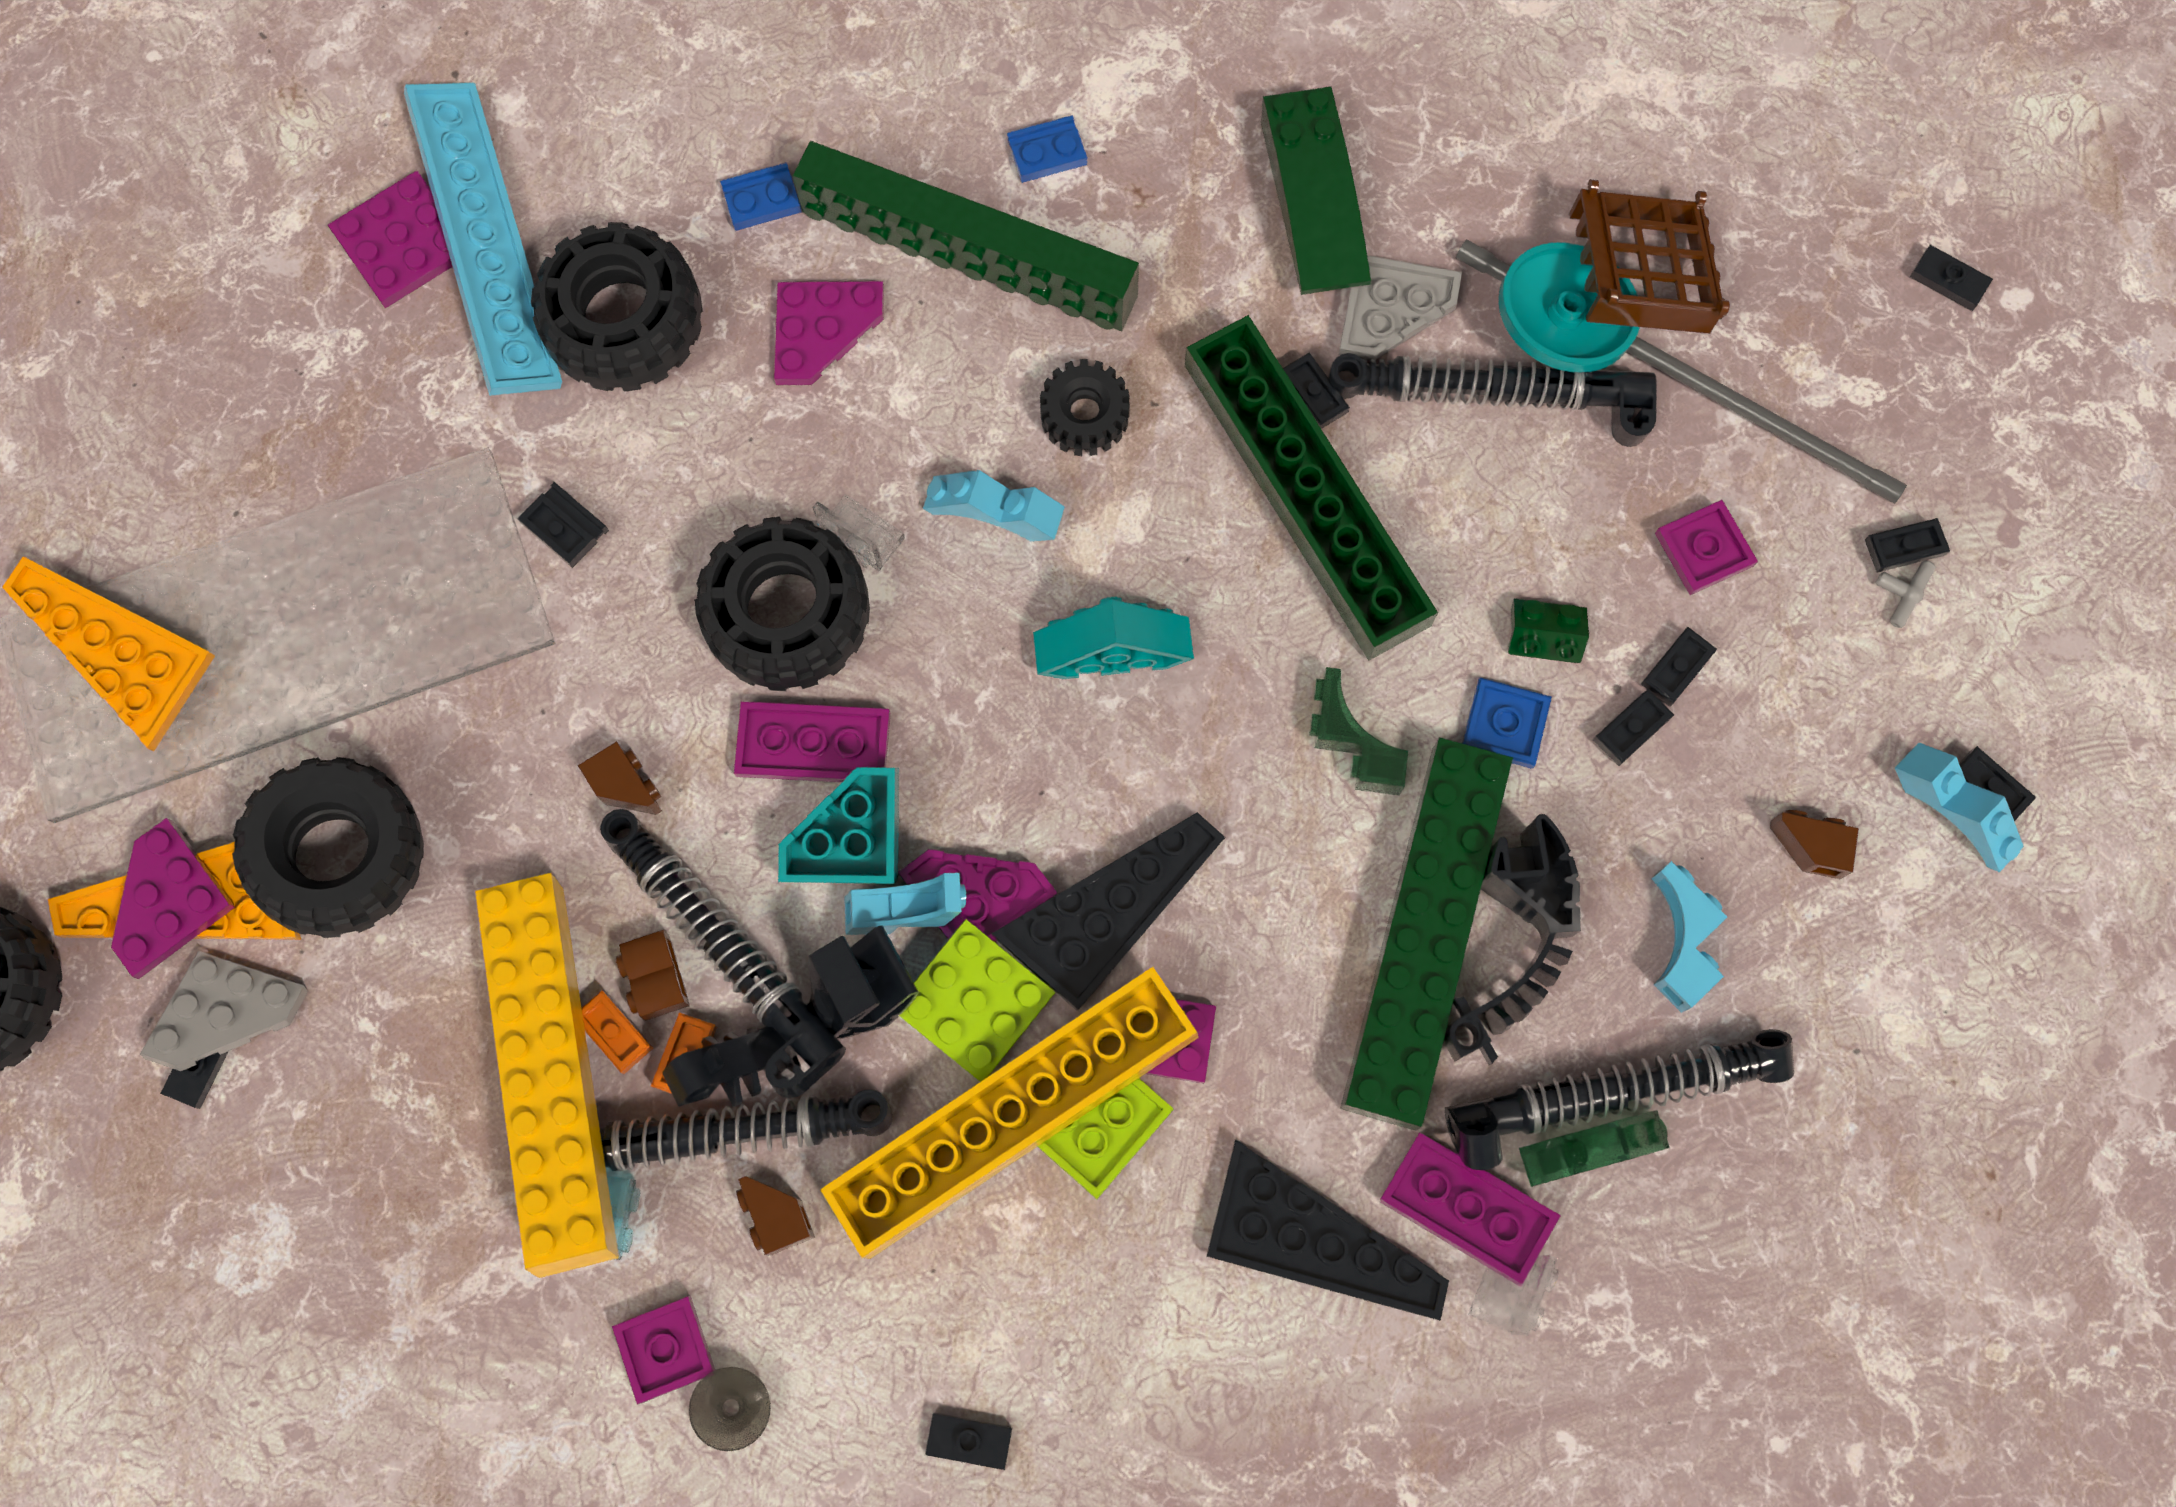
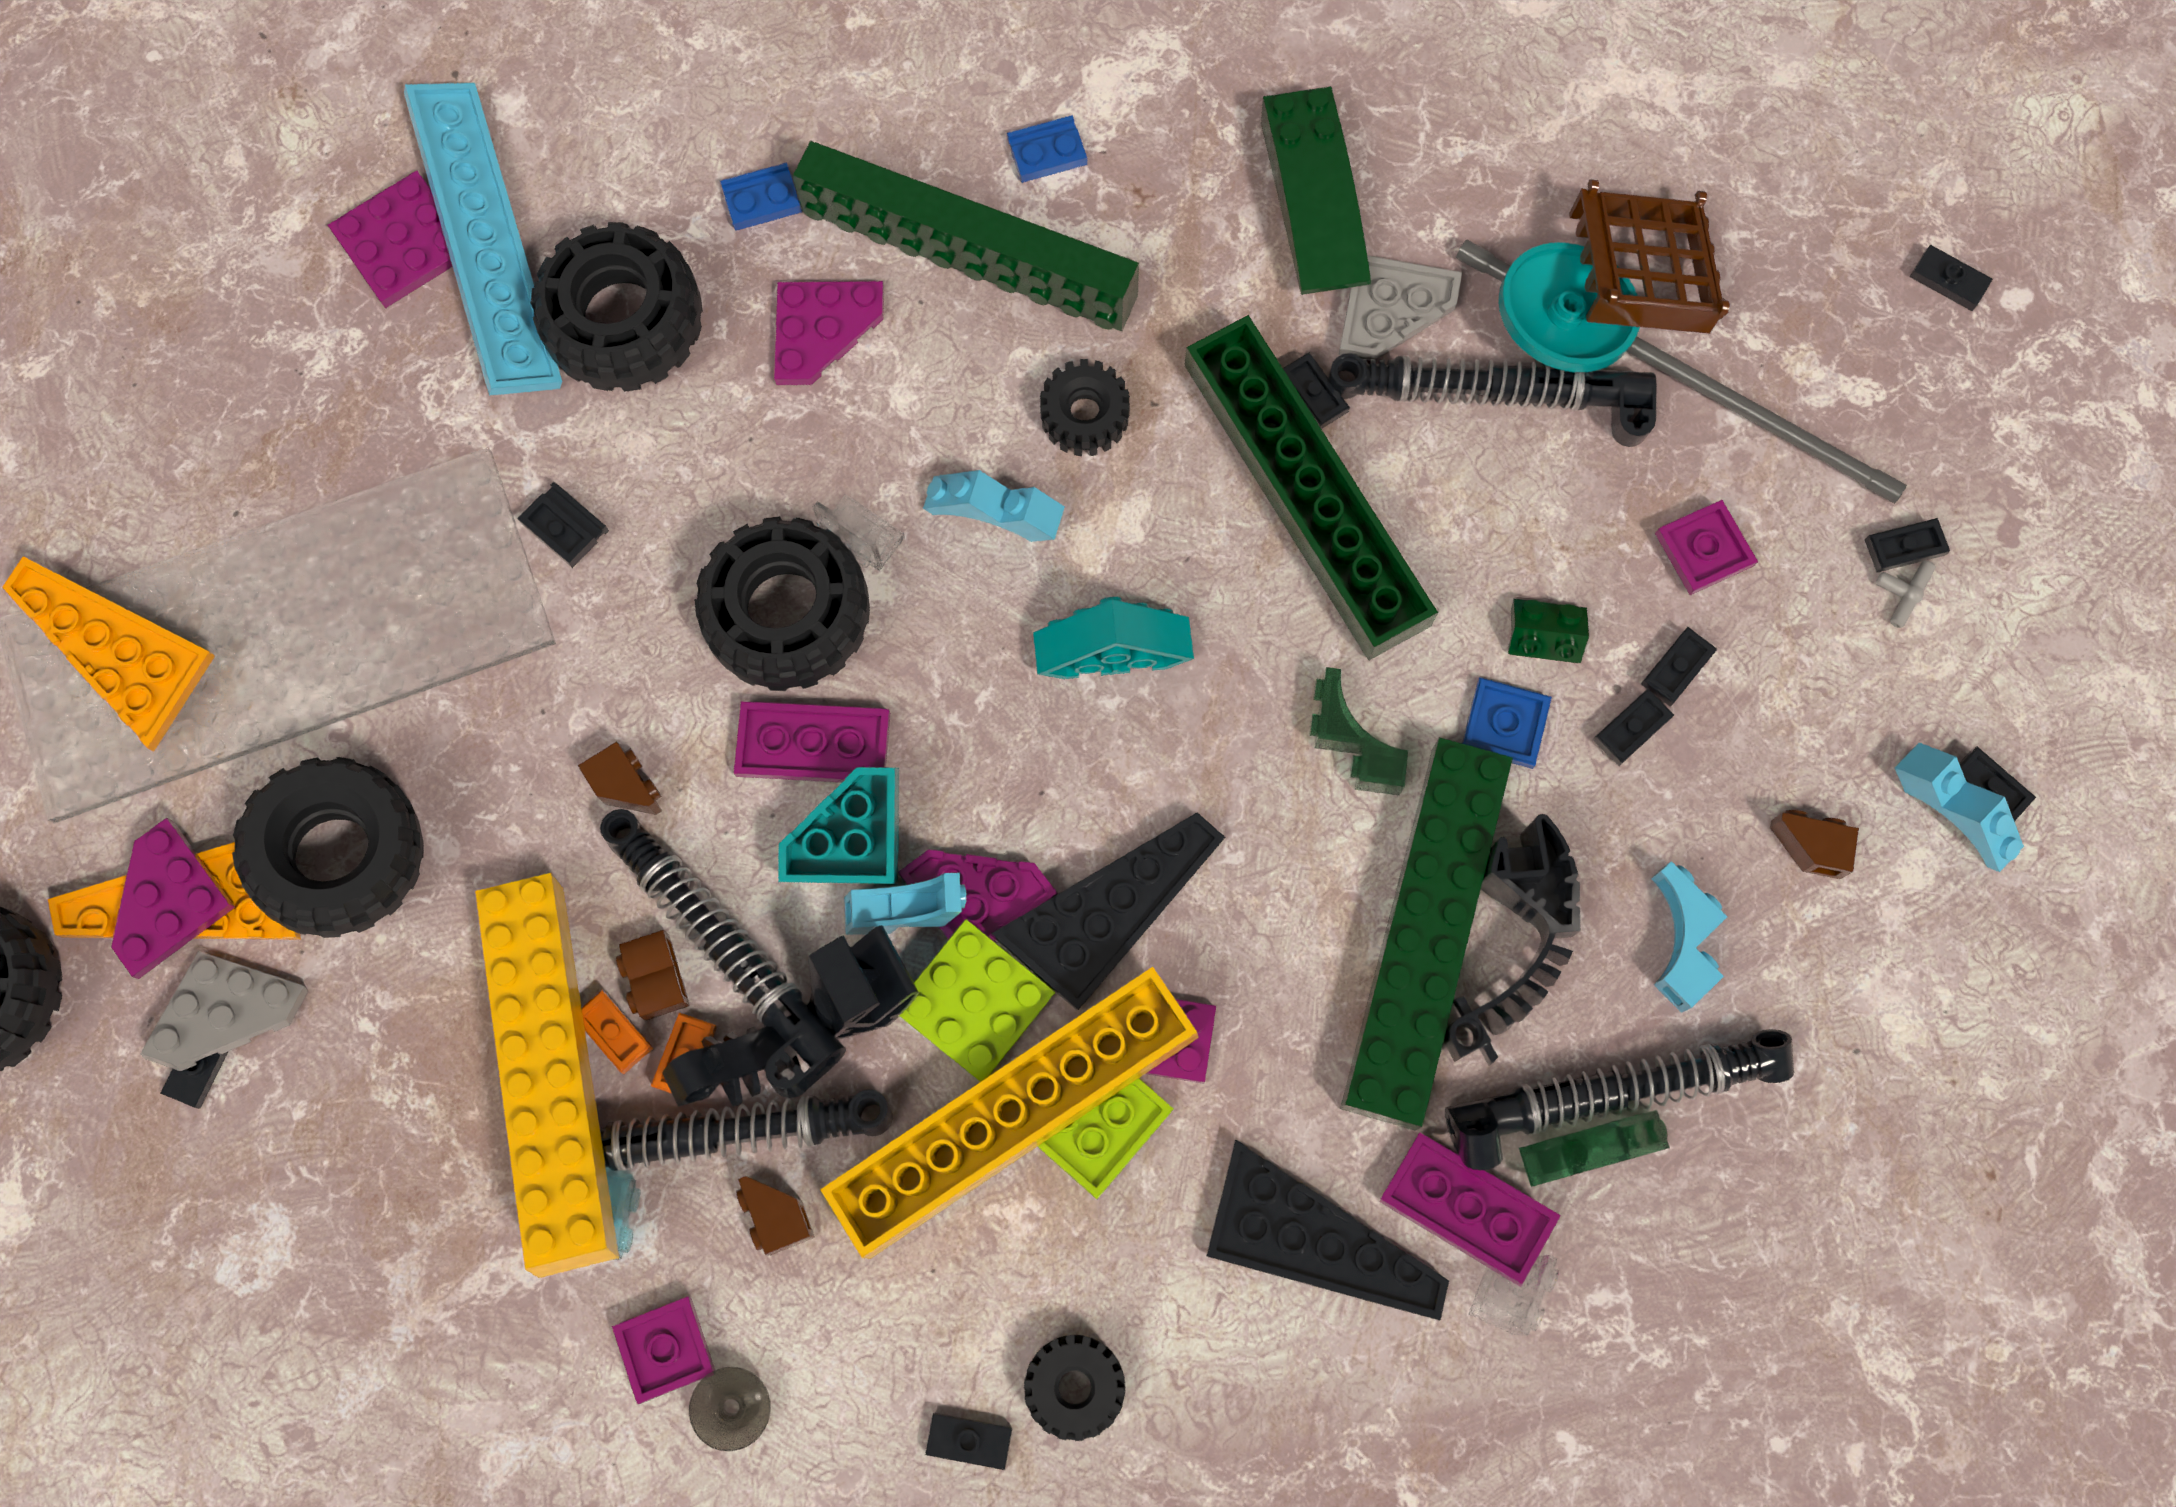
(1042, 1387): none -> black tyre

